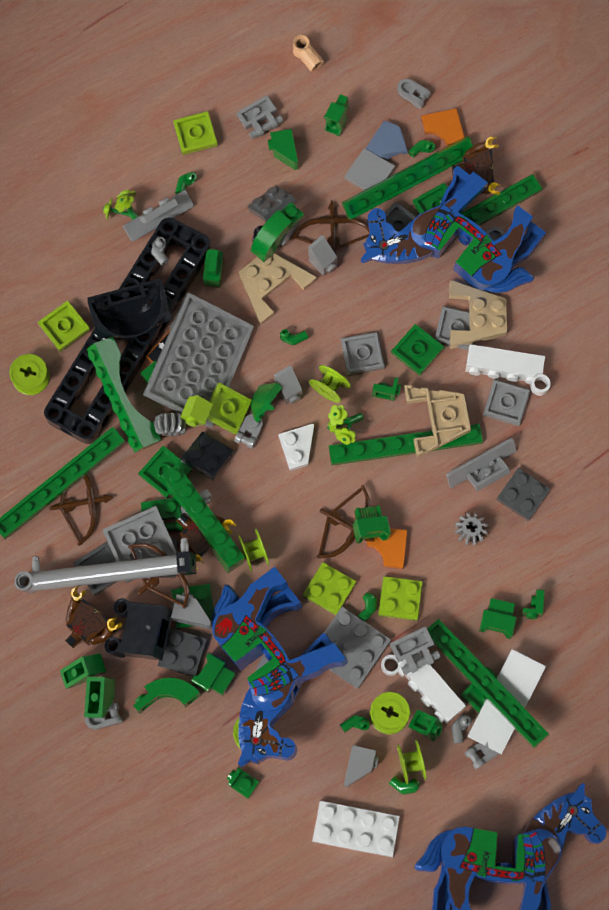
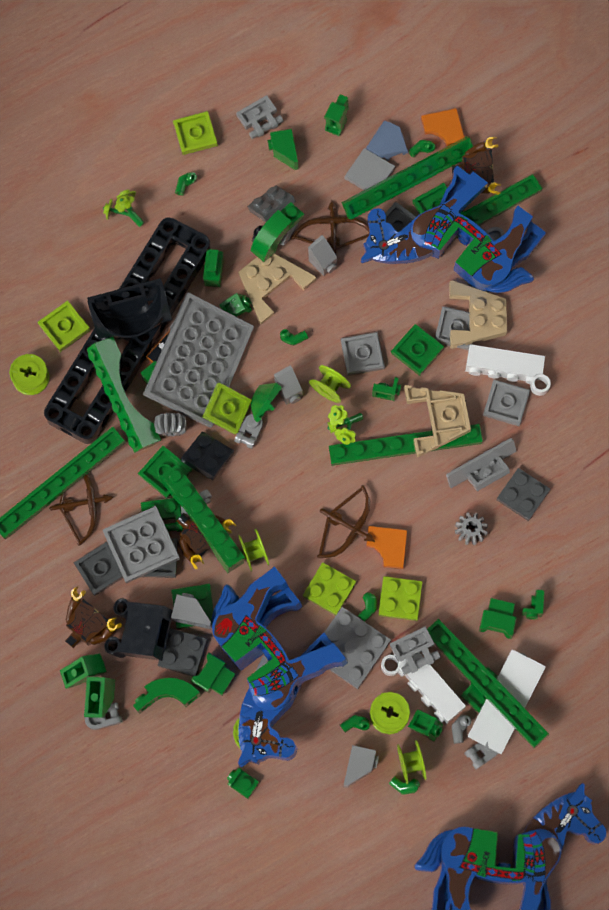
(153, 216): light grey bracket -> none
(154, 581): reddish brown piece -> none
(158, 249): light grey arm -> none
(181, 563): light grey piece -> none
(196, 411): lime brick -> none
(236, 305): none -> green bracket
(297, 446): white wing -> none
(307, 54): light nougat piece -> none
(356, 829): white plate -> none
(370, 524): green piece -> none
(407, 89): light grey plate -> none

